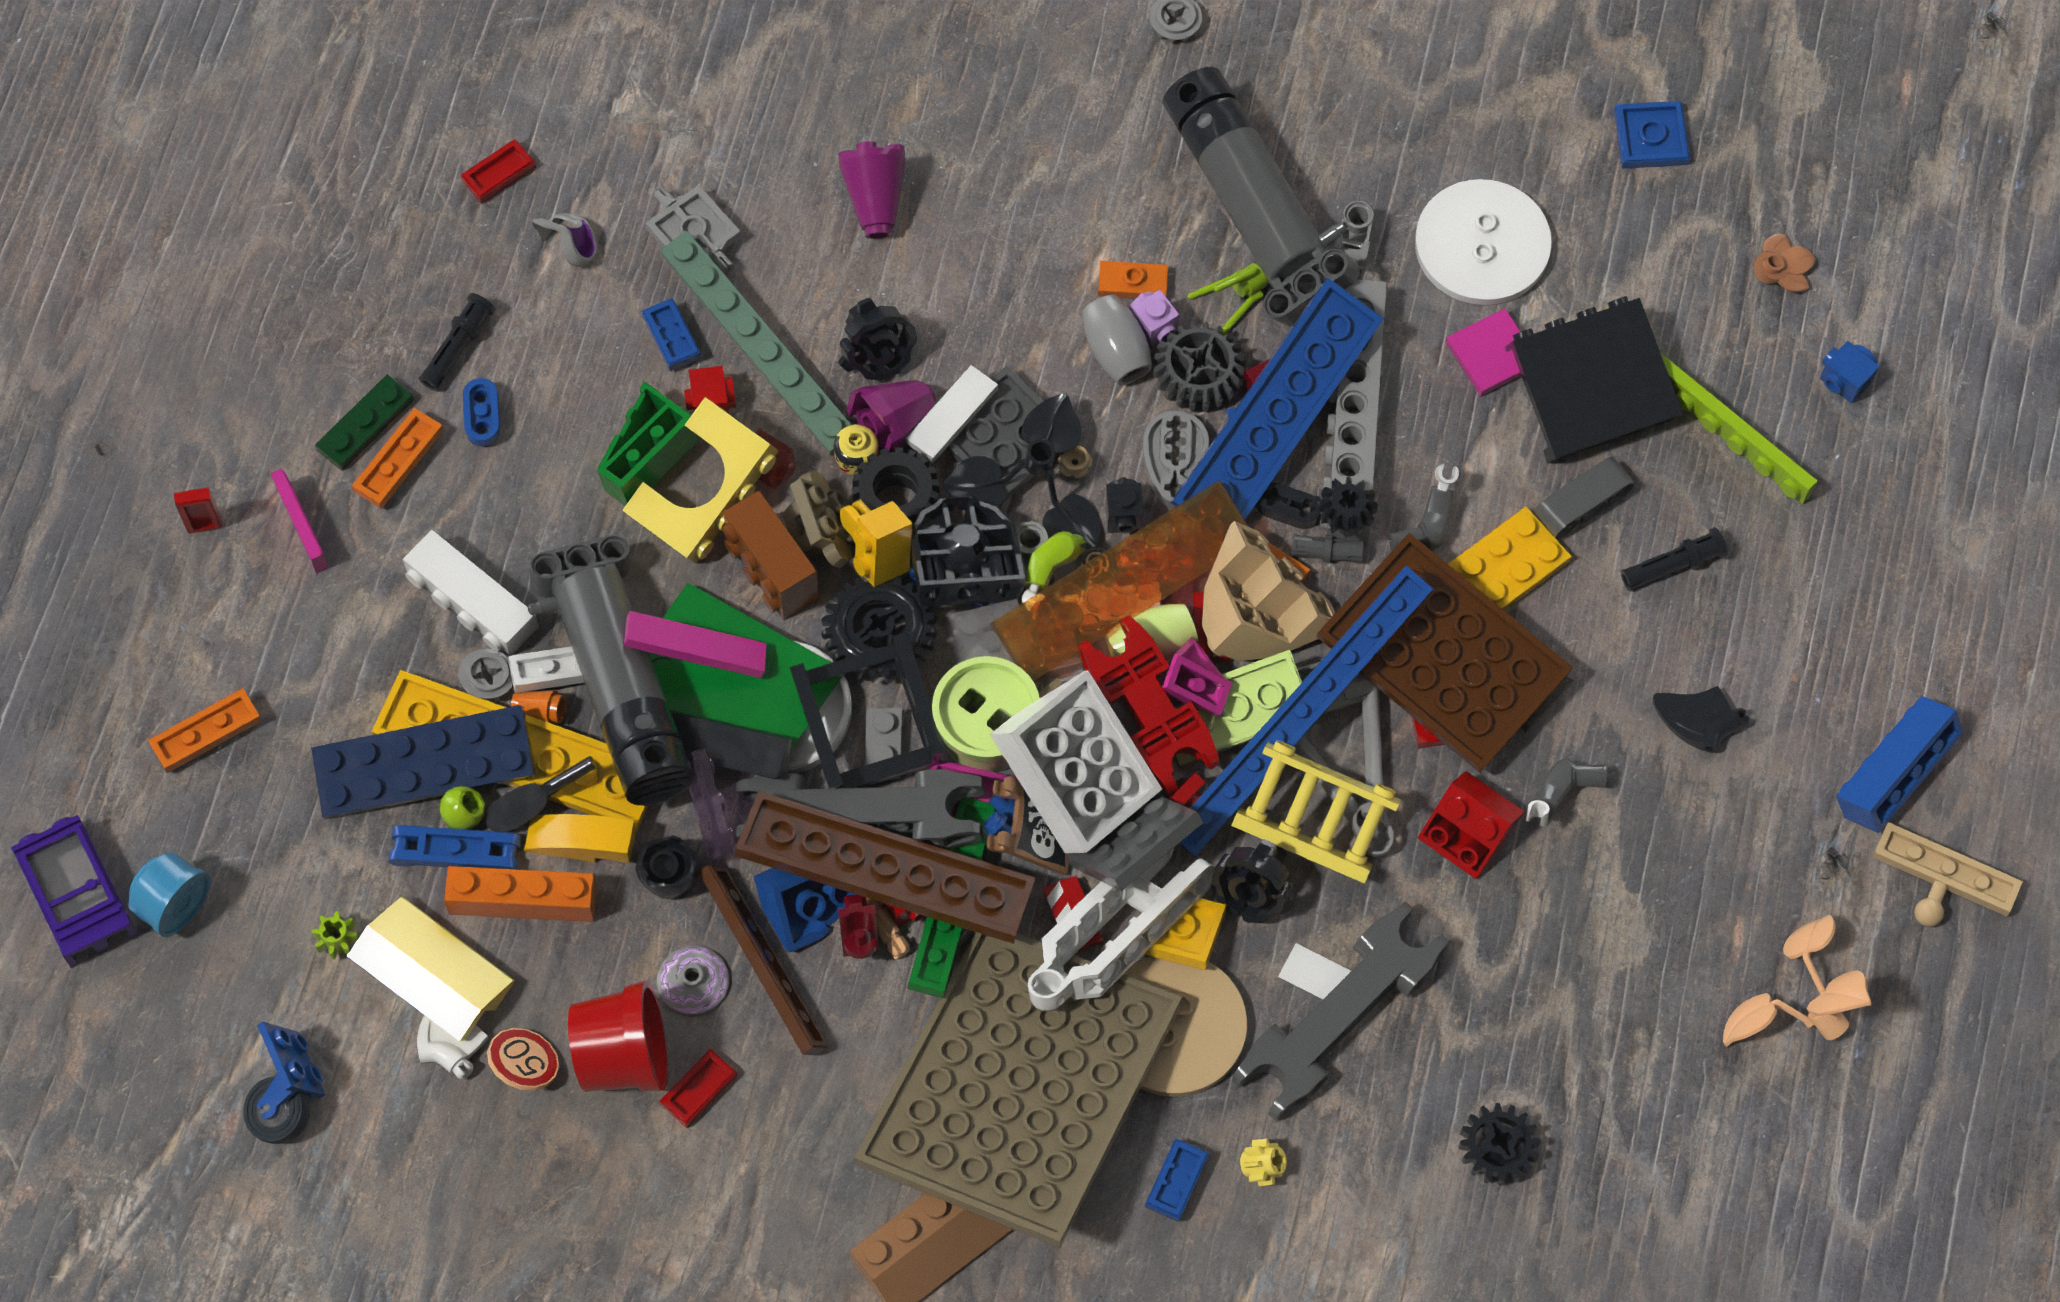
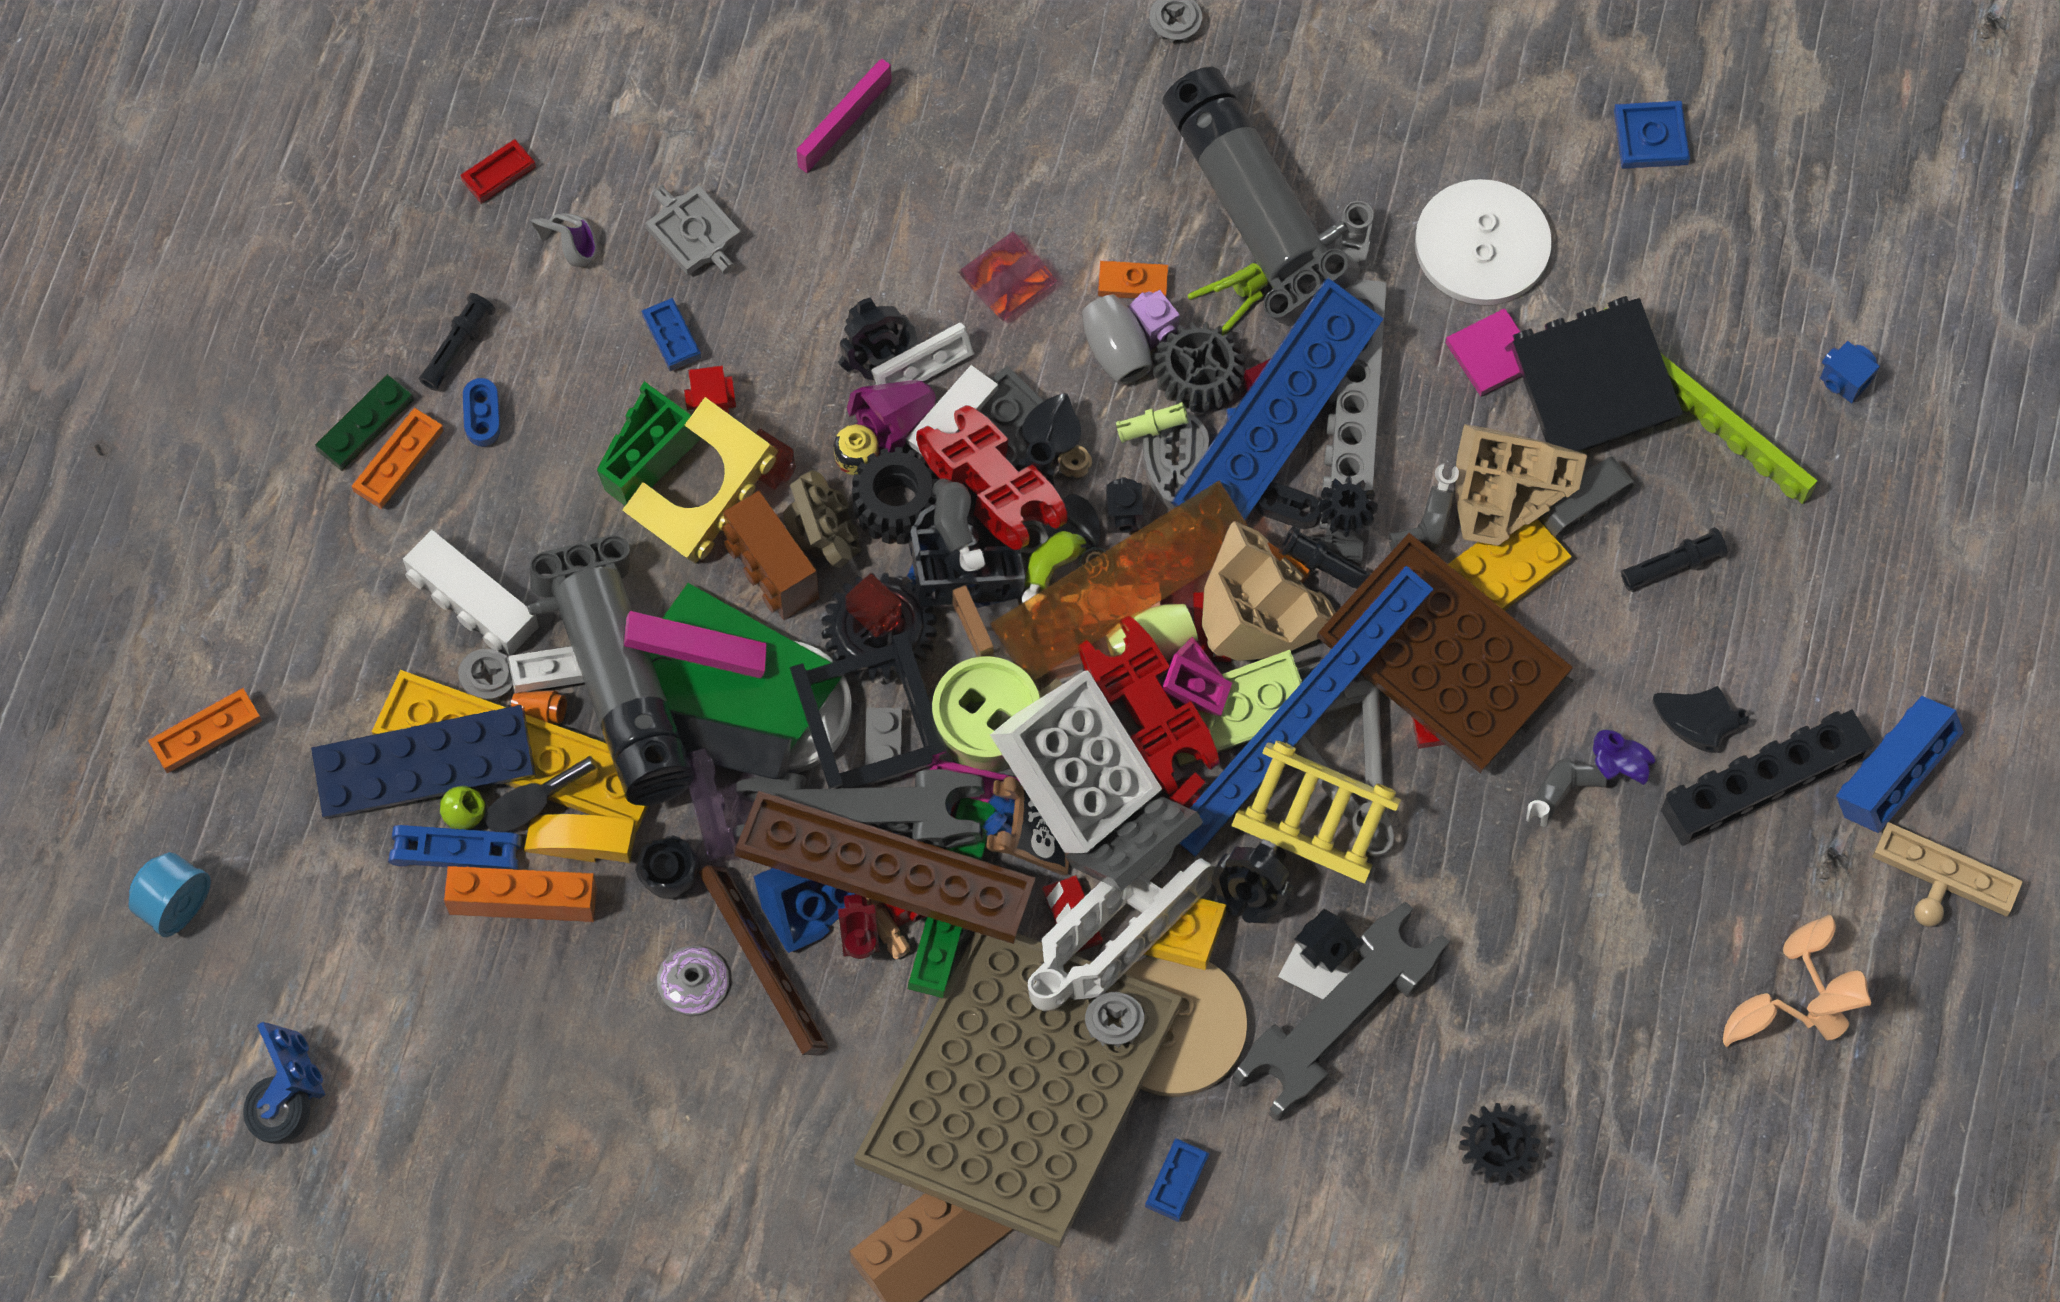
(72, 887): dark purple door -> none
(198, 510): red tile -> none
(299, 520): dark pink tile -> none
(337, 925): lime gear -> none
(430, 968): light yellow slope -> none
(441, 1047): white arm -> none
(522, 1059): piece -> none
(619, 1041): red piece -> none
(698, 1088): red tile -> none
(755, 339): sand green plate -> none
(844, 115): none -> dark pink tile
(874, 185): magenta cone -> none
(874, 605): none -> clear red brick
(880, 540): yellow brick -> none
(927, 357): none -> white tile
(951, 521): none -> dark grey arm
(972, 622): none -> medium nougat tile
(1001, 490): none -> red piece
(1007, 276): none -> clear pink slope
(1118, 1006): none -> light grey gear
(1152, 422): none -> yellowish green pin
(1263, 1162): light yellow gear -> none
(1317, 555): none -> black pin
(1326, 941): none -> black brick
(1470, 824): red slope -> none
(1509, 481): none -> tan brick
(1621, 755): none -> dark purple plate
(1692, 822): none -> black brick
(1783, 264): nougat plate -> none

